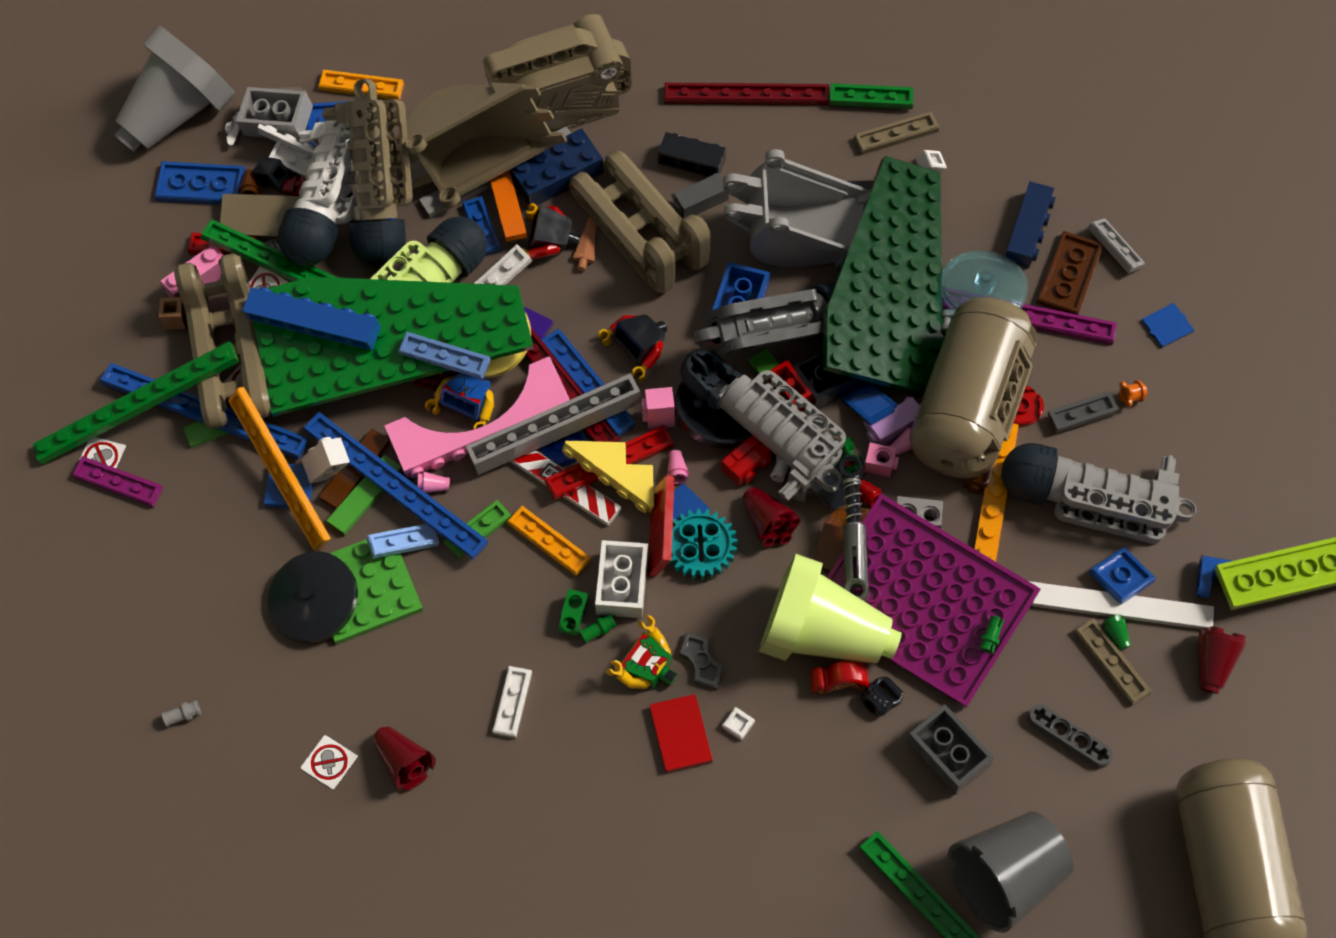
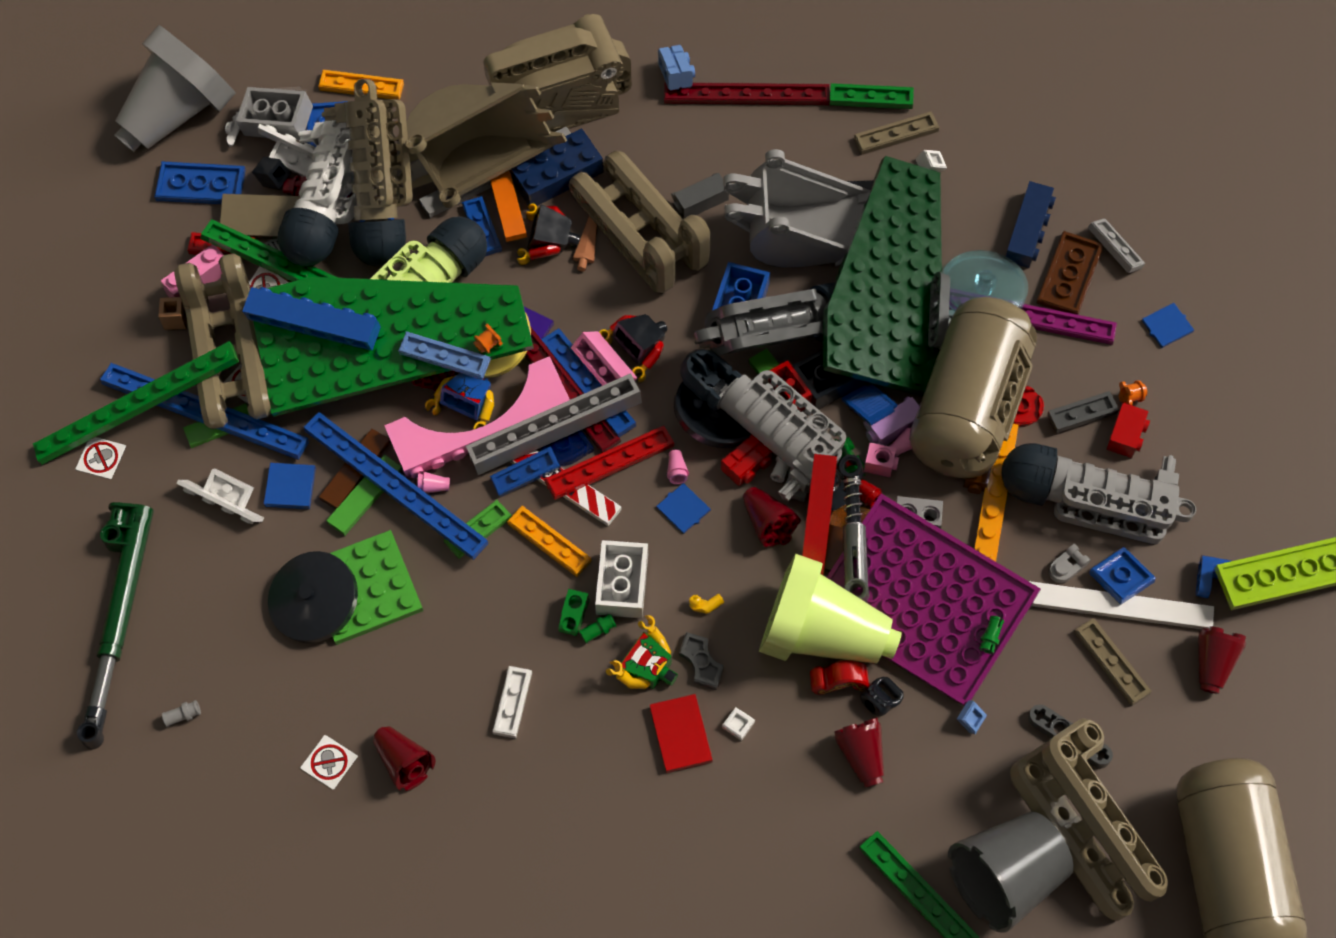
(117, 481): magenta tile -> none
(132, 528): none -> dark green piece
(225, 491): none -> white bracket
(249, 184): reddish brown cone -> none
(279, 469): light orange tile -> none
(325, 459): white brick -> none
(402, 540): light blue tile -> none
(487, 340): none -> orange brick
(506, 267): white tile -> none
(525, 472): none -> blue tile
(600, 358): none -> bright pink brick
(609, 463): light yellow slope -> none
(658, 408): bright pink brick -> none
(661, 526): red tile -> none
(676, 67): none -> medium blue brick
(691, 155): black brick -> none
(704, 606): none -> yellow arm
(722, 543): teal gear -> none
(819, 508): none -> red tile
(863, 750): none -> dark red cone
(938, 309): none -> dark grey beam
(950, 749): dark grey brick -> none
(971, 717): none -> medium blue tile
(1062, 570): none -> light grey plate
(1062, 769): none -> dark tan beam
(1118, 632): green cone -> none
(1127, 430): none -> red brick

